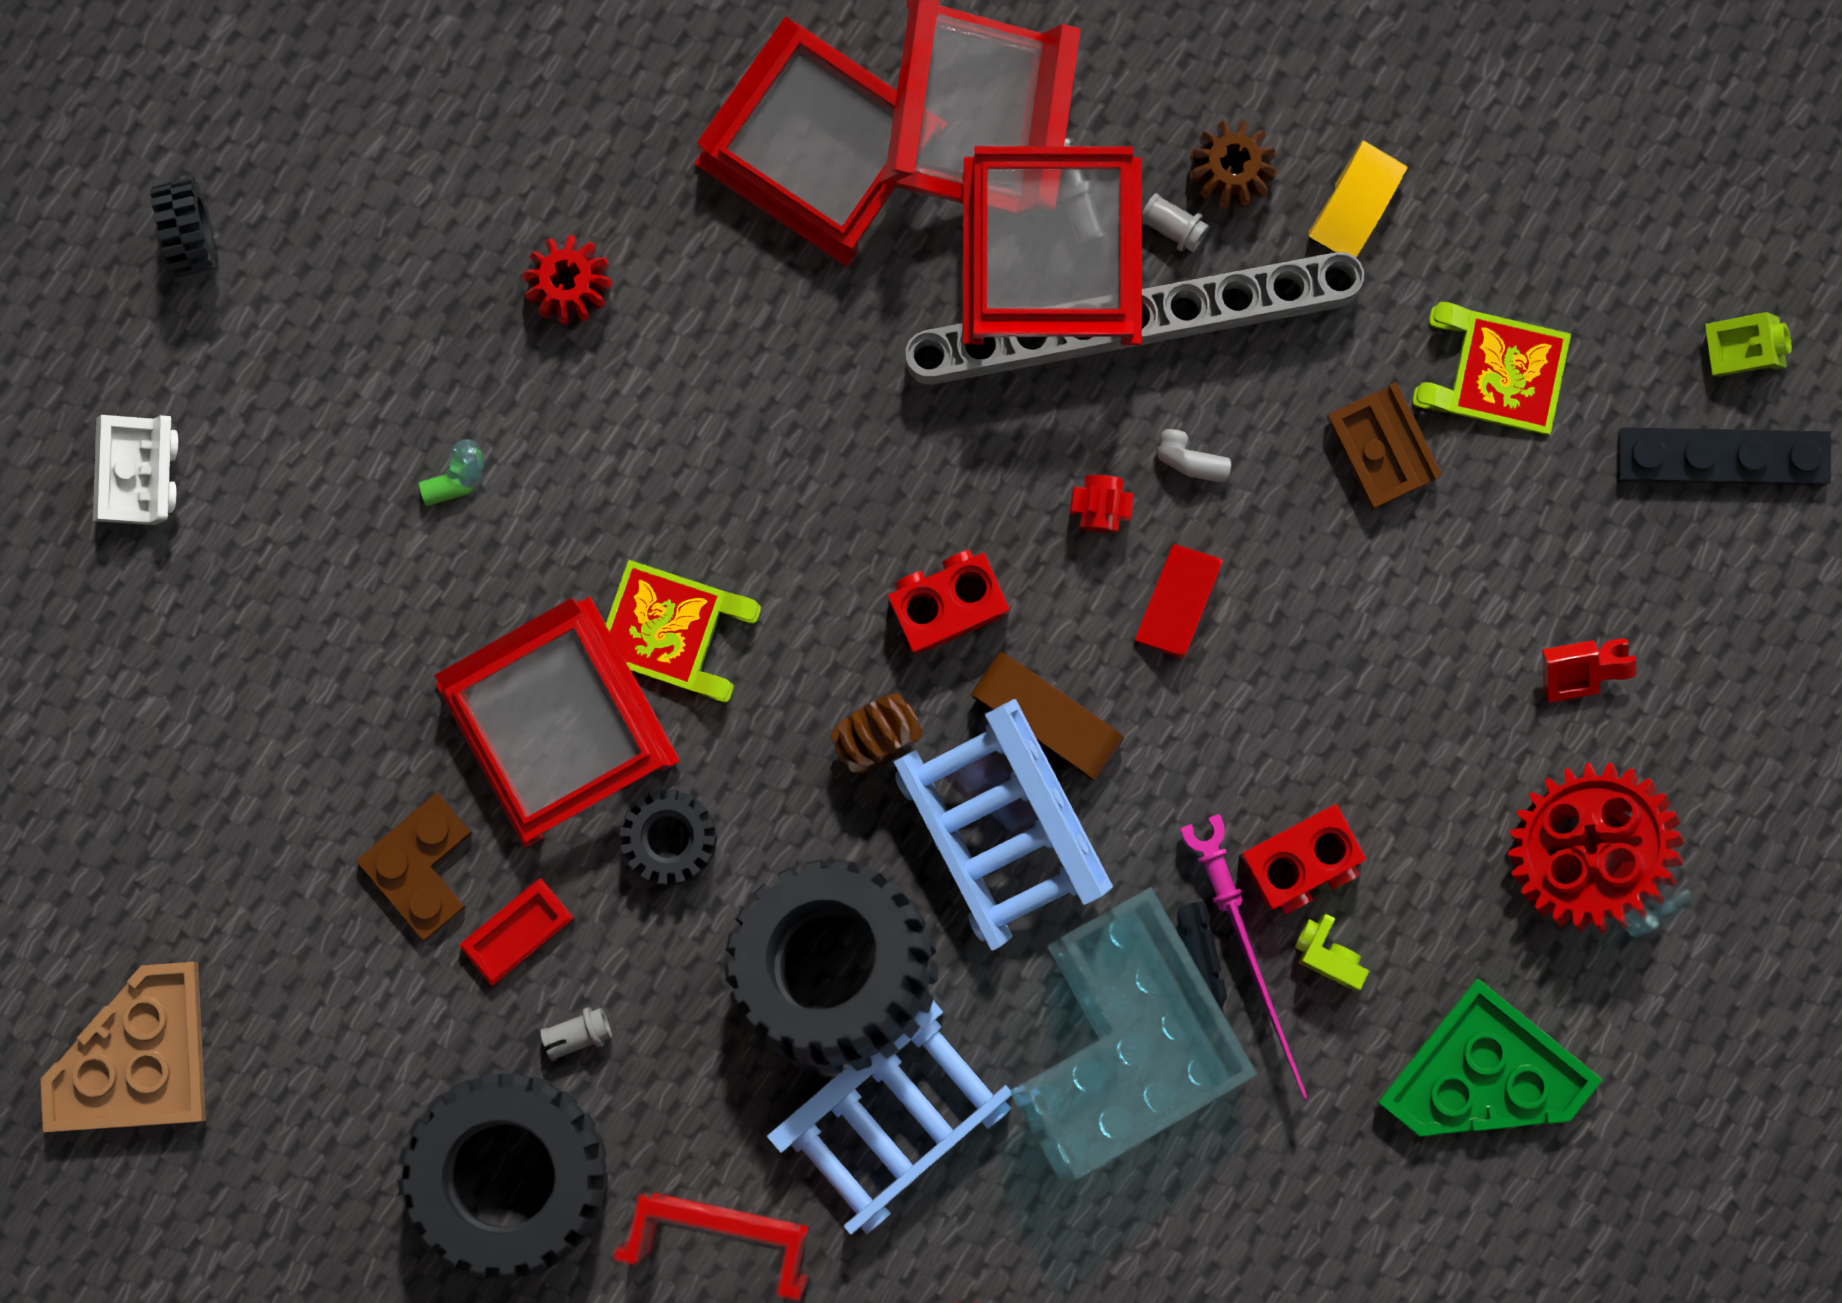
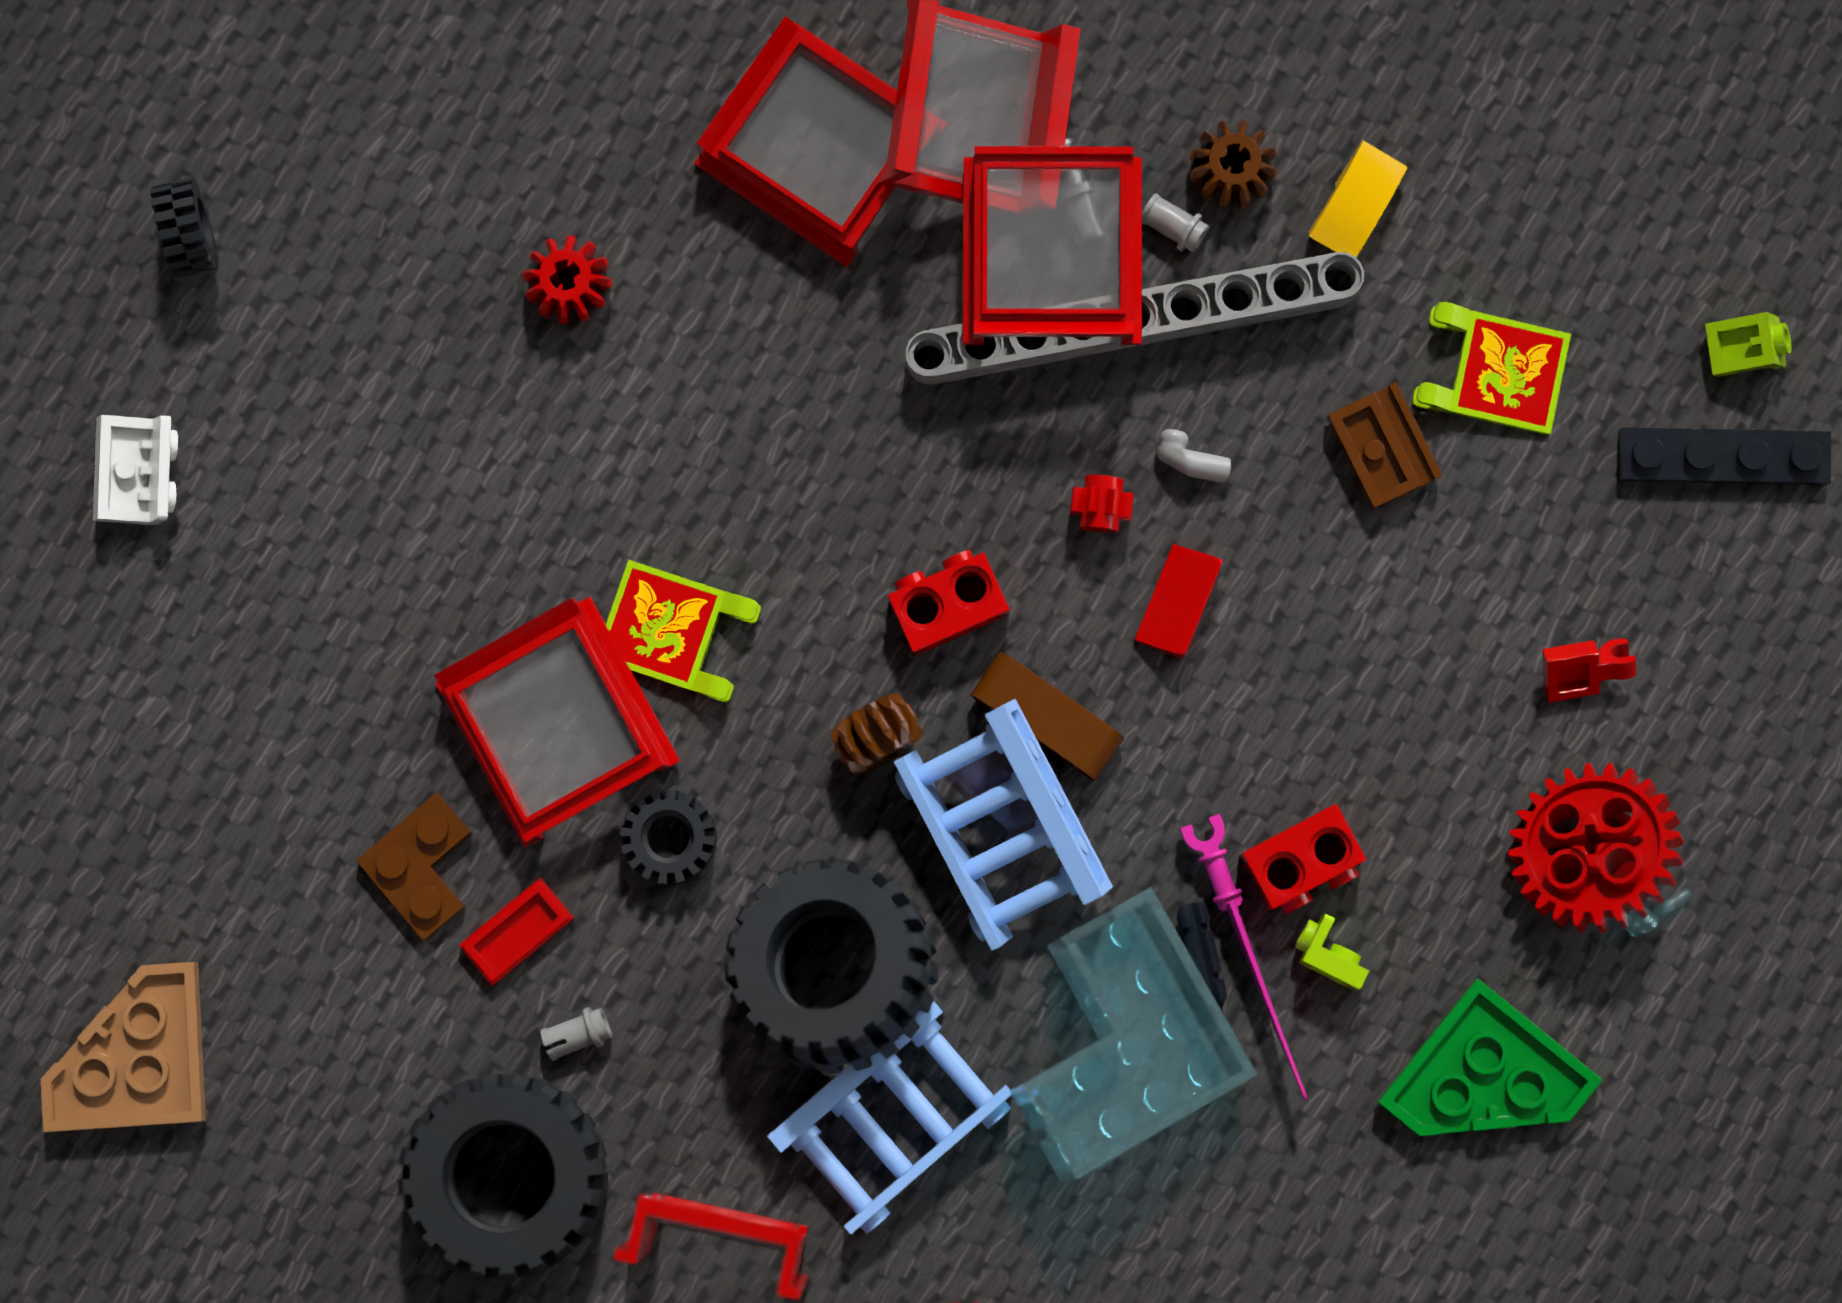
(459, 477): arm -> none

